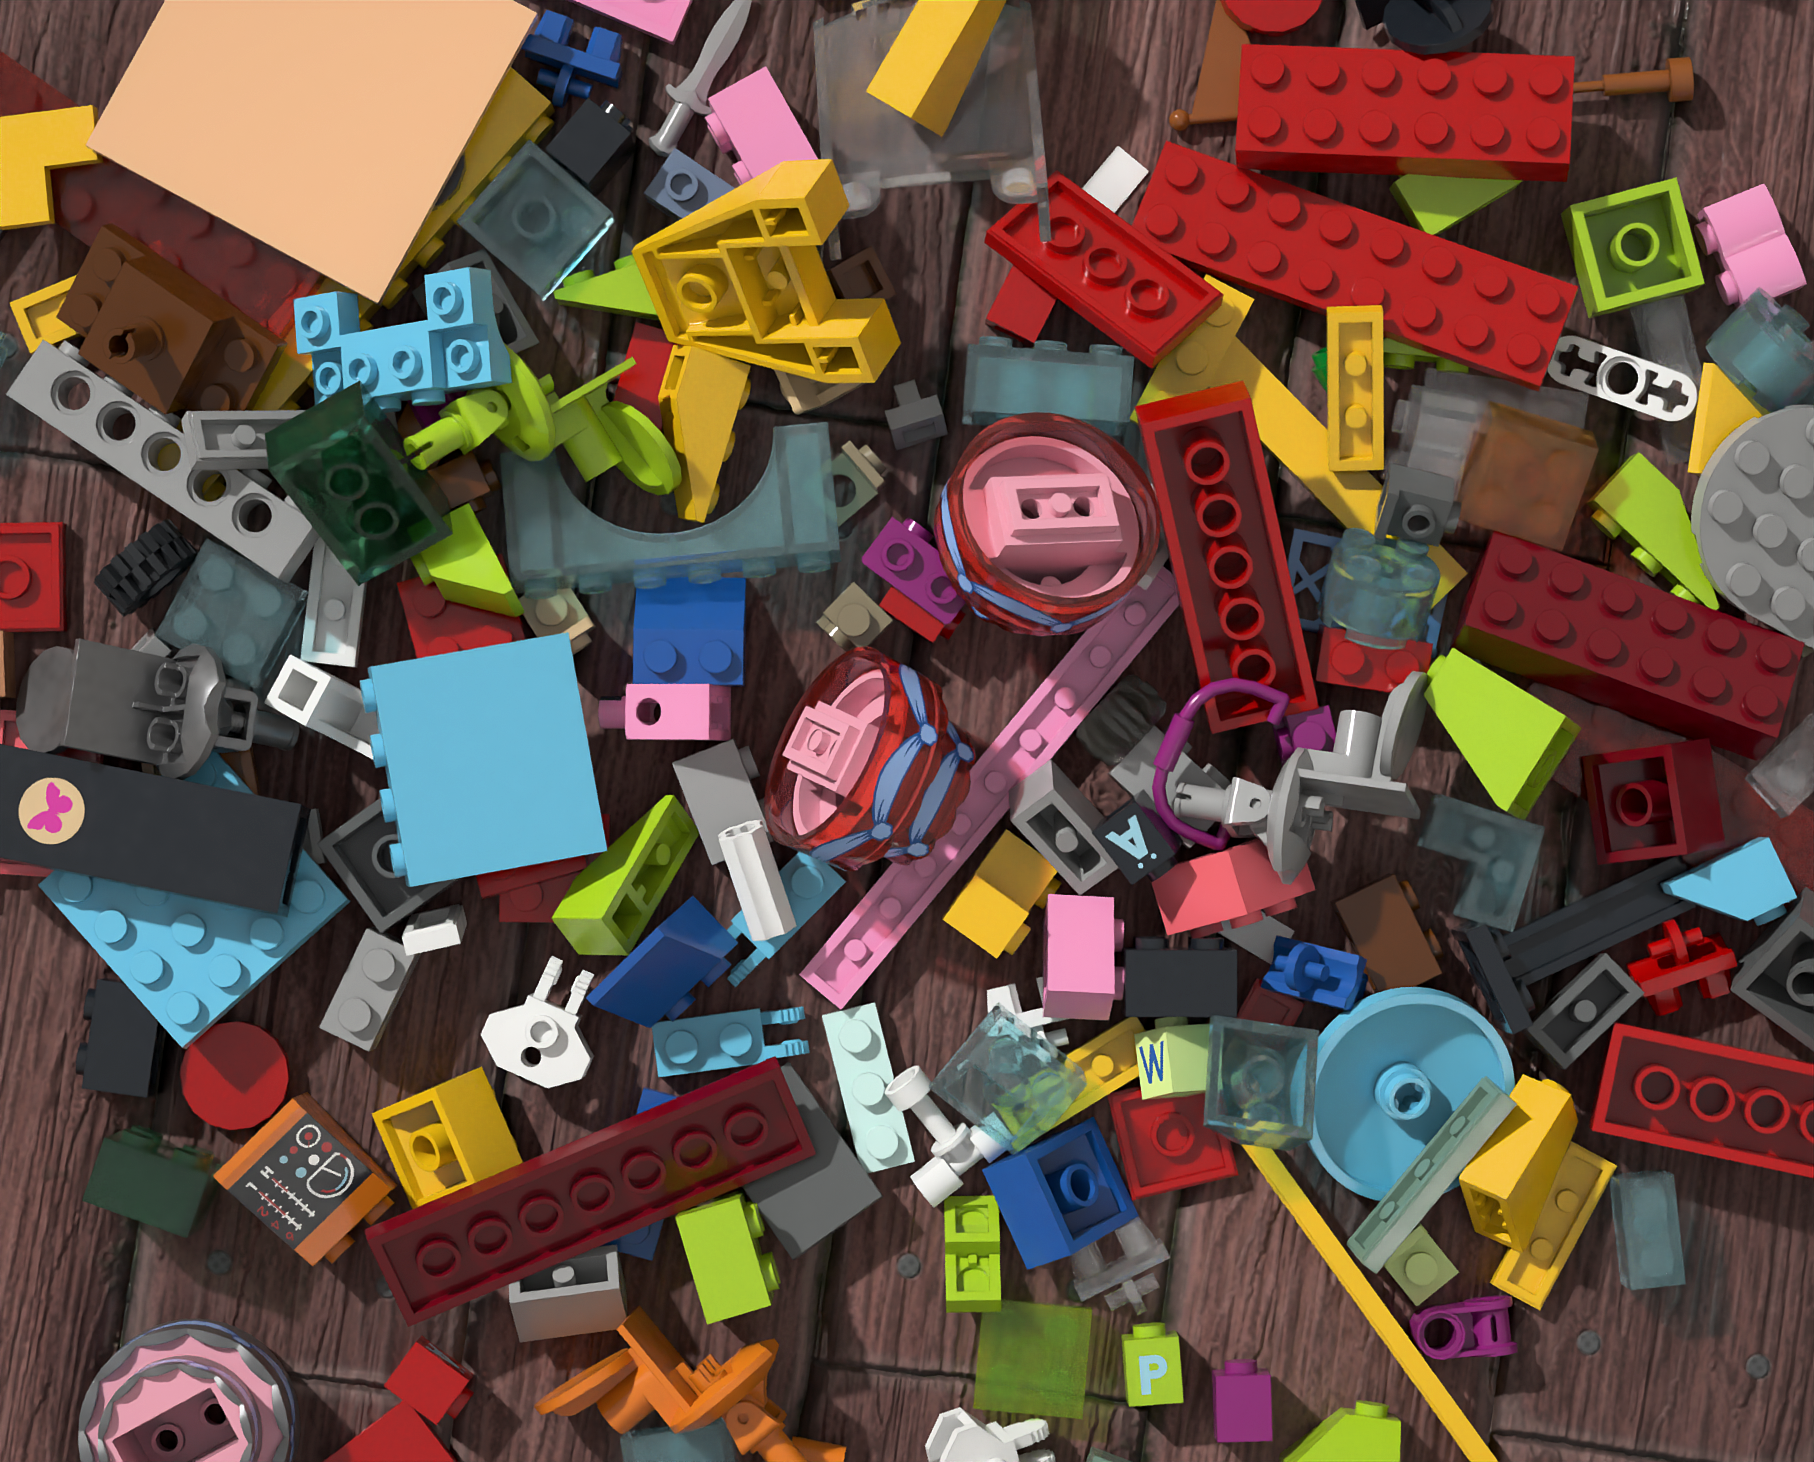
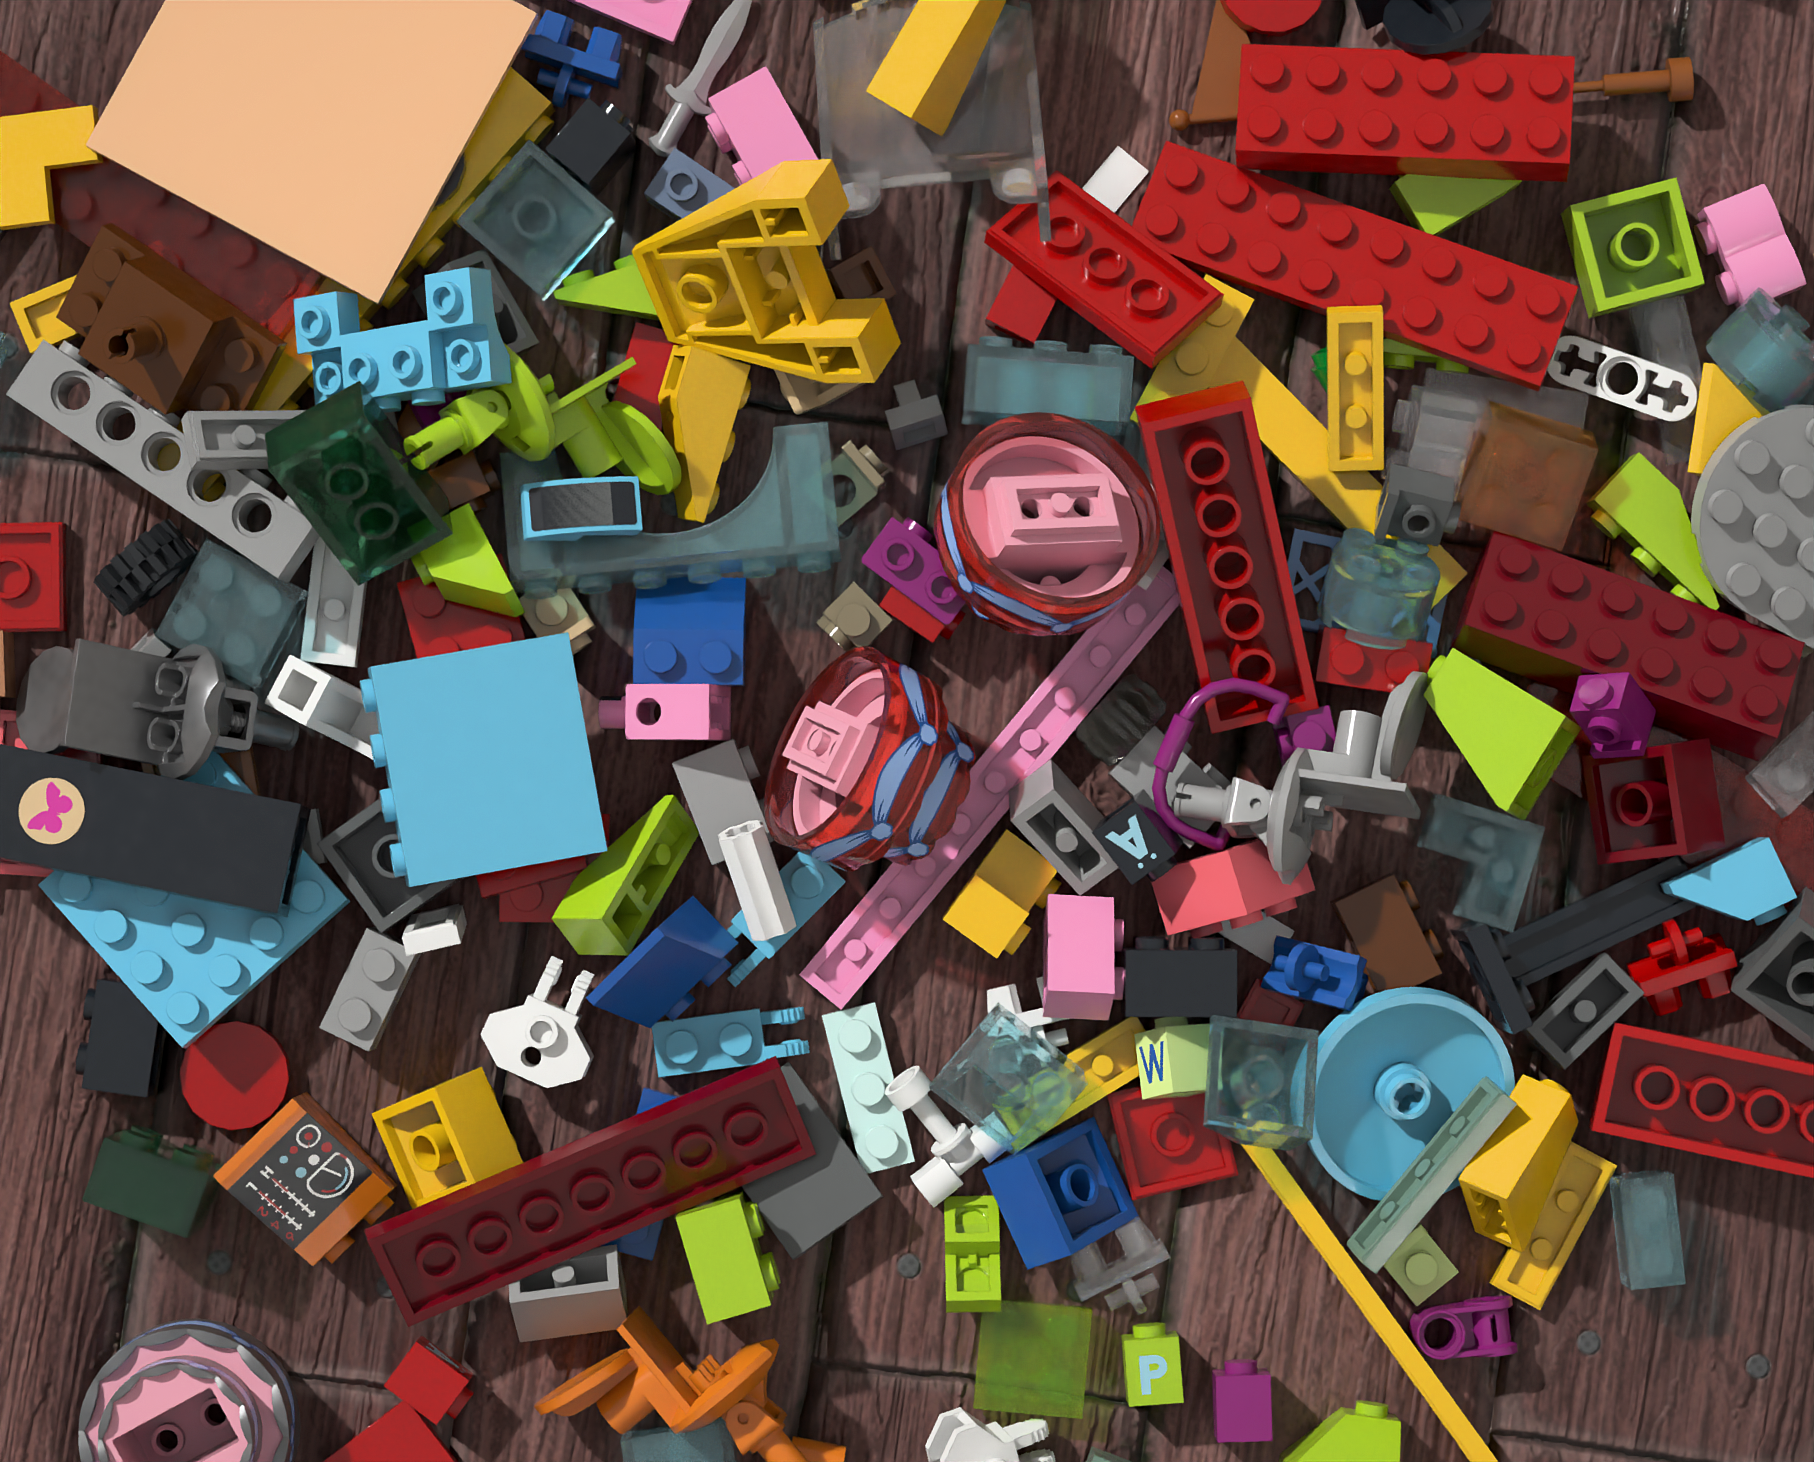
(581, 507): none -> slope
(1613, 714): none -> magenta brick

